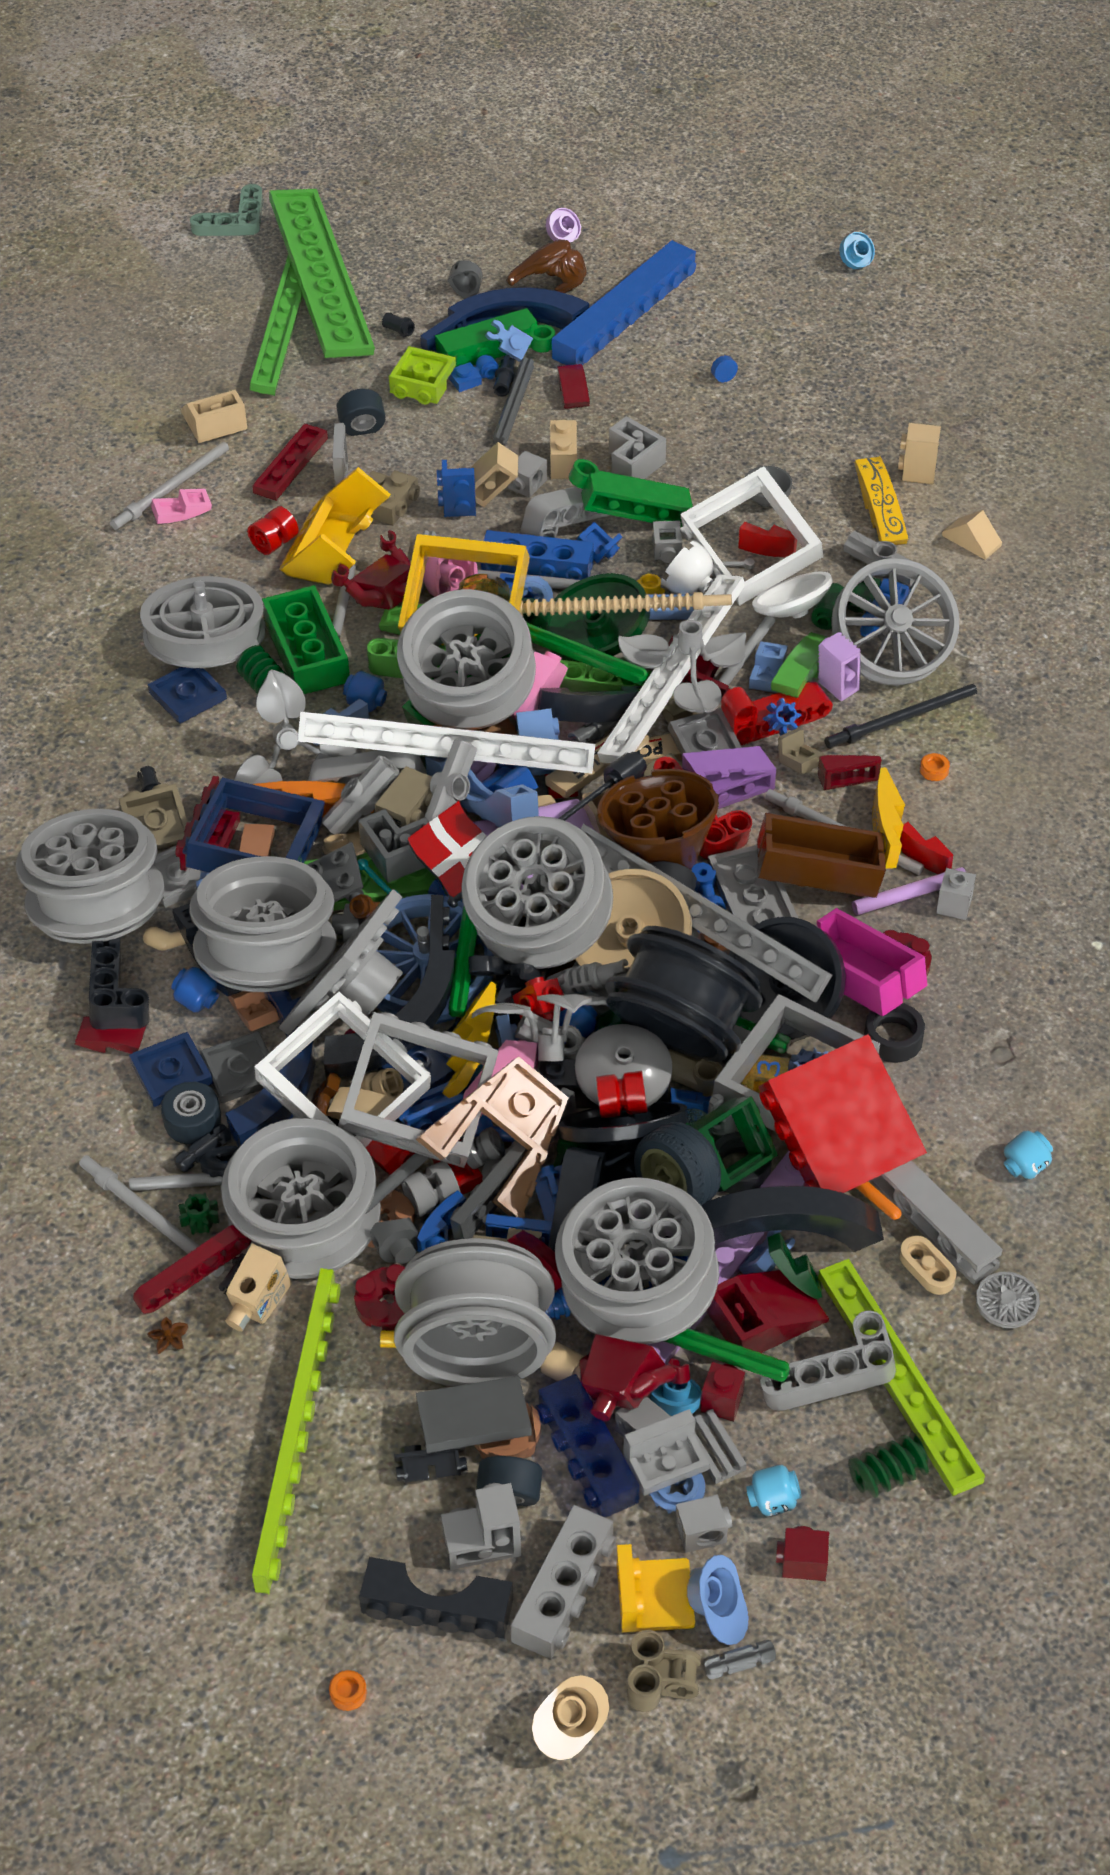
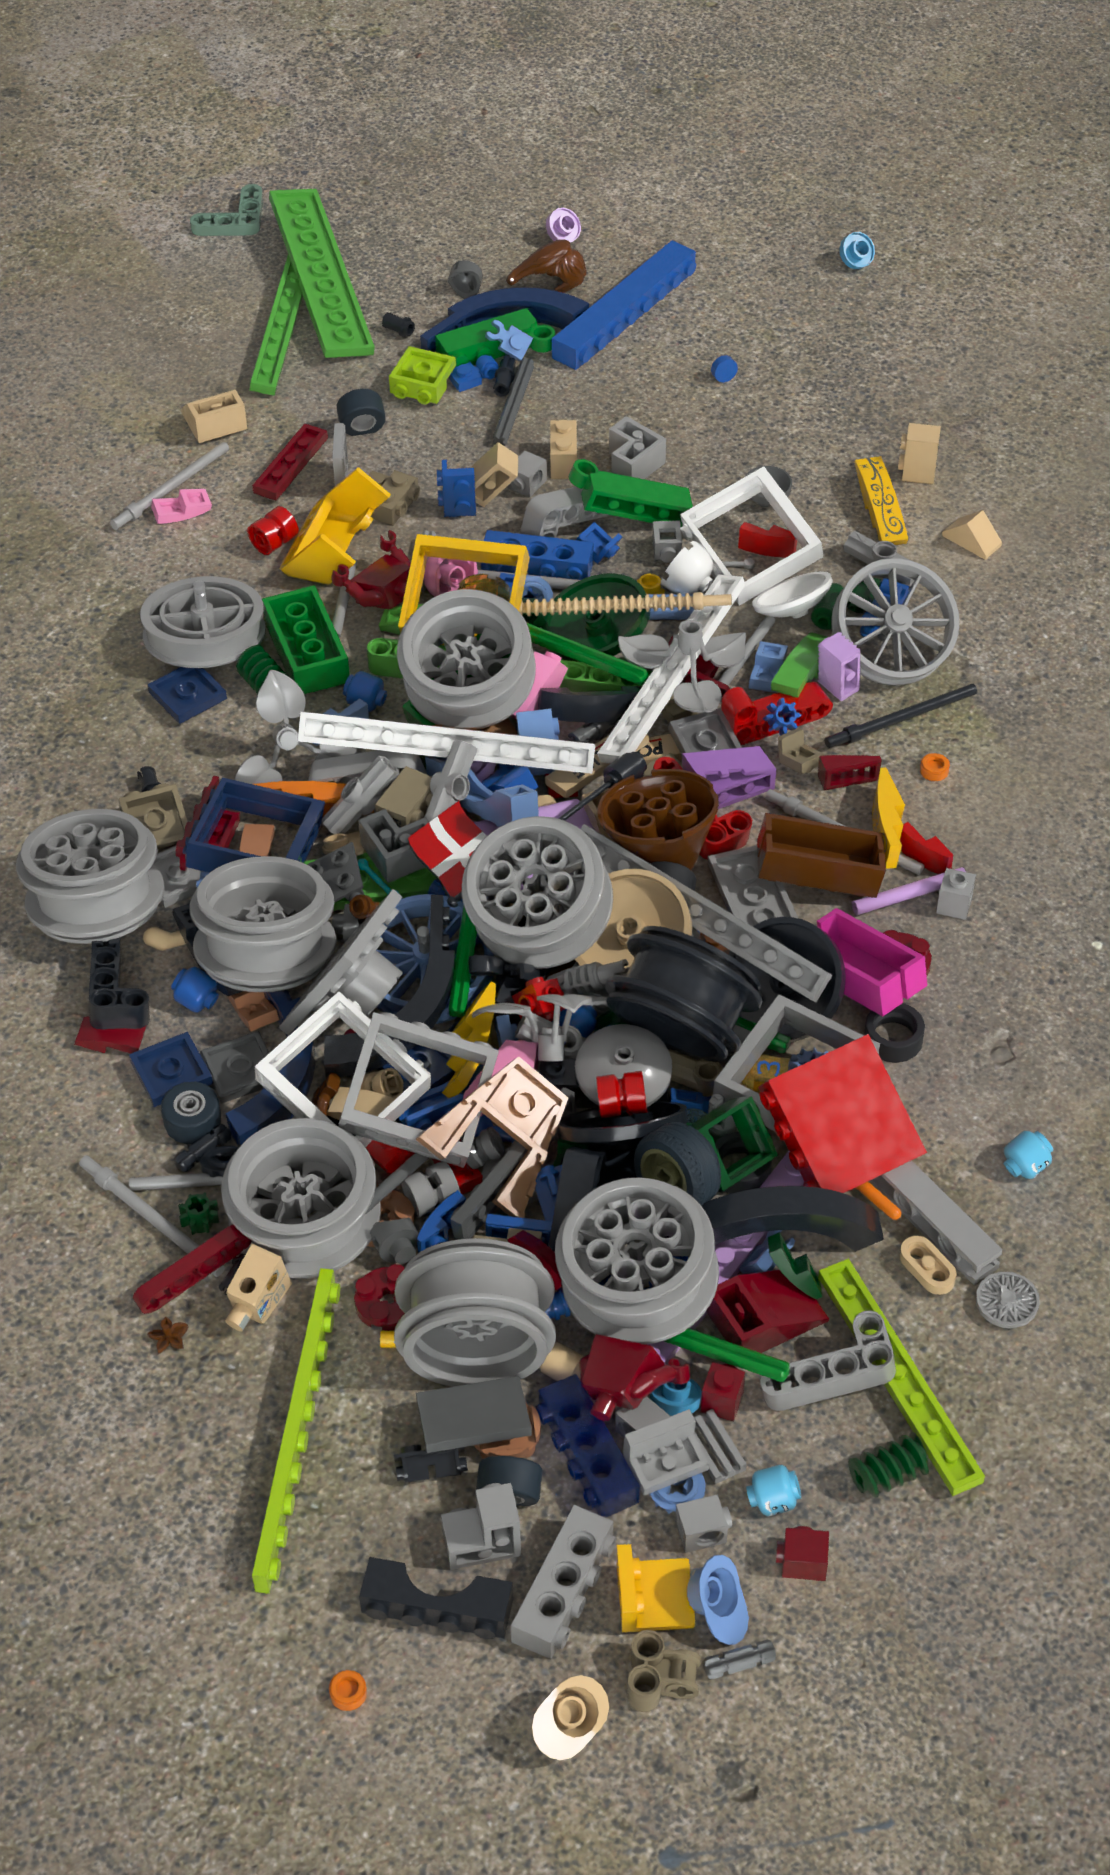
(573, 386): dark red slope -> none
(706, 883): blue leg -> none

